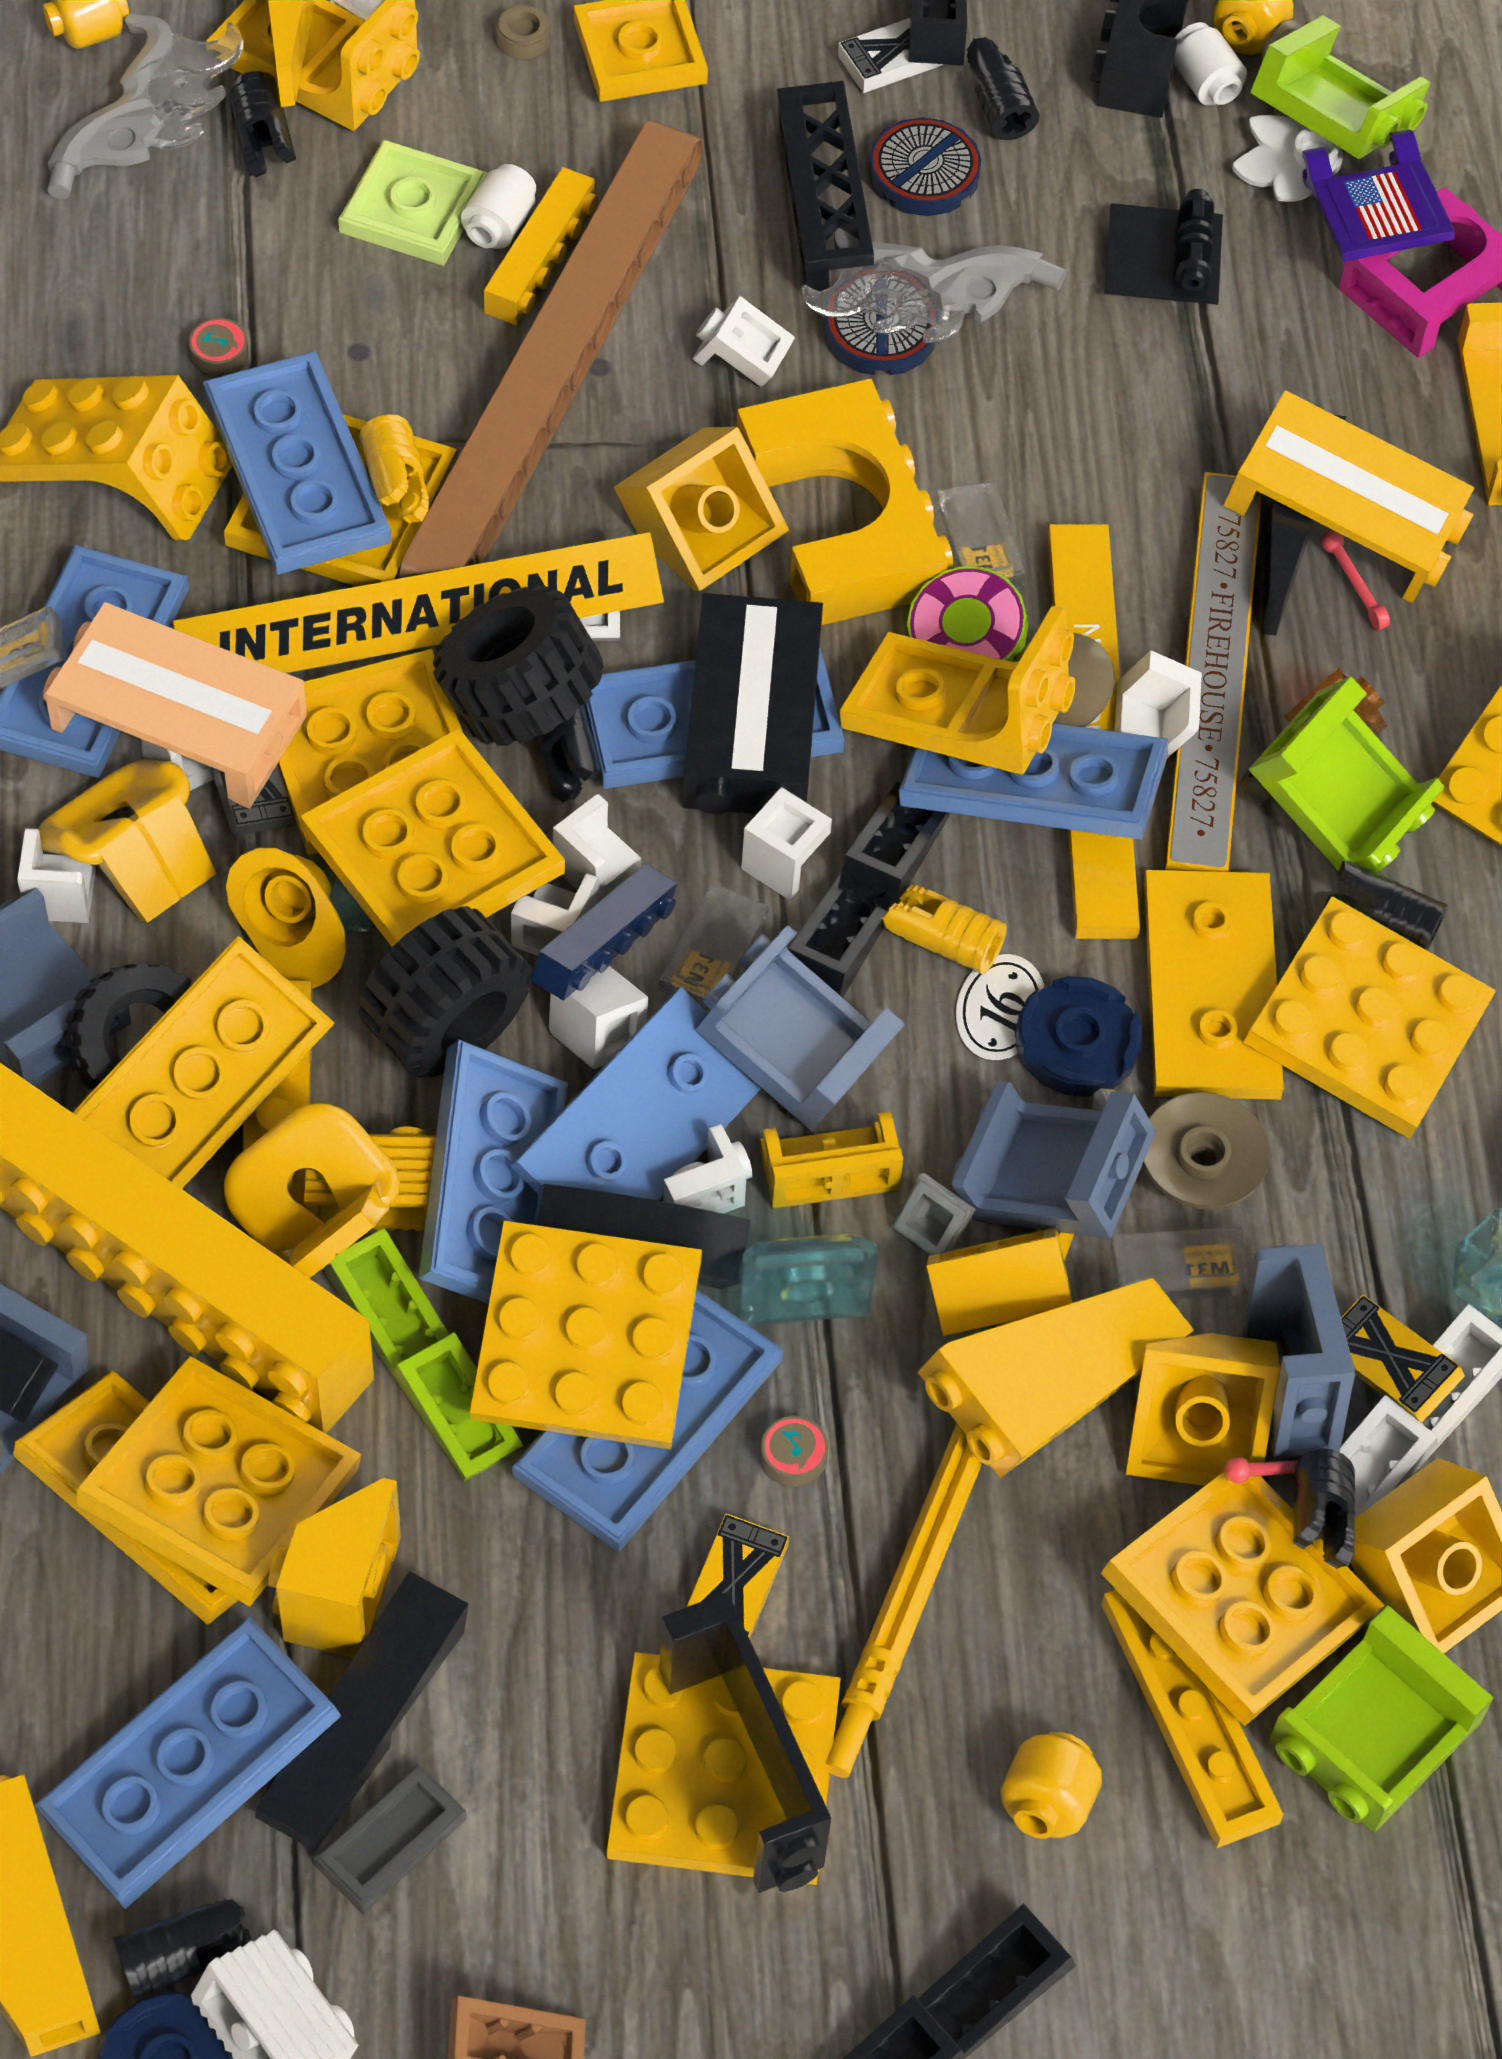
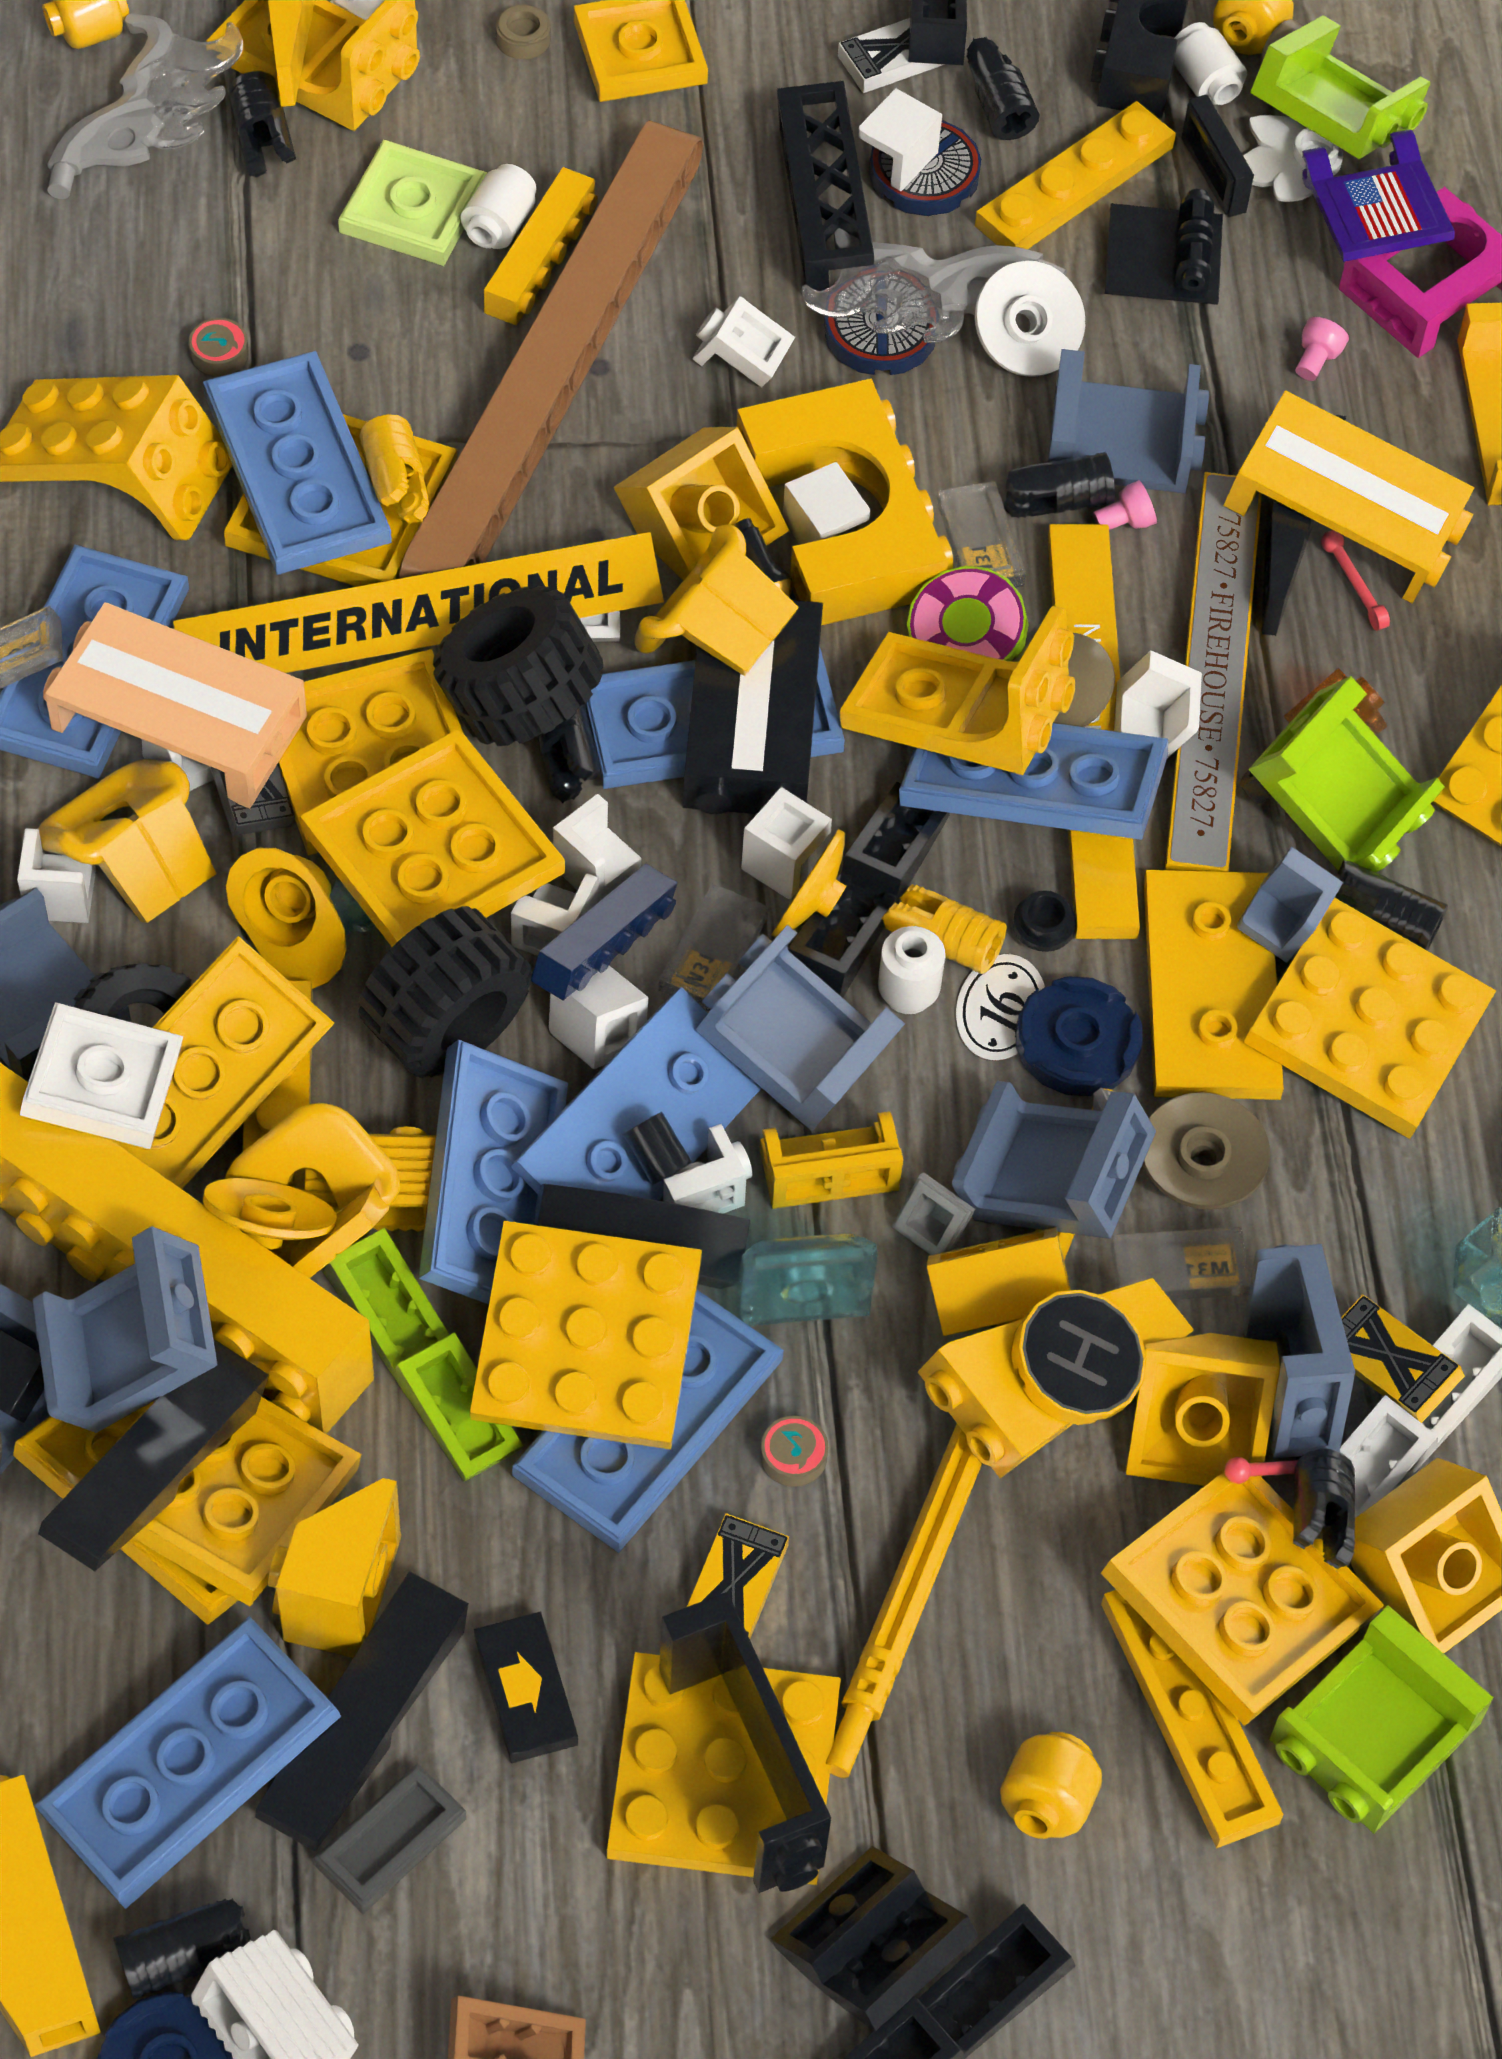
(101, 1075): none -> white plate
(126, 1335): none -> sand blue panel
(152, 1458): none -> black slope
(269, 1210): none -> yellow dish
(526, 1687): none -> black tile
(657, 1148): none -> black hinge
(722, 606): none -> yellow piece
(759, 554): none -> black piece
(819, 889): none -> yellow dish
(822, 505): none -> white panel
(874, 1937): none -> black slope
(905, 132): none -> white panel
(911, 969): none -> white brick
(1044, 921): none -> black plate
(1048, 303): none -> white dish
(1060, 486): none -> black hinge
(1075, 178): none -> yellow plate
(1079, 1357): none -> black tile
(1132, 508): none -> bright pink piece
(1140, 429): none -> sand blue panel
(1217, 156): none -> black tile
(1289, 904): none -> sand blue panel
(1321, 342): none -> bright pink piece

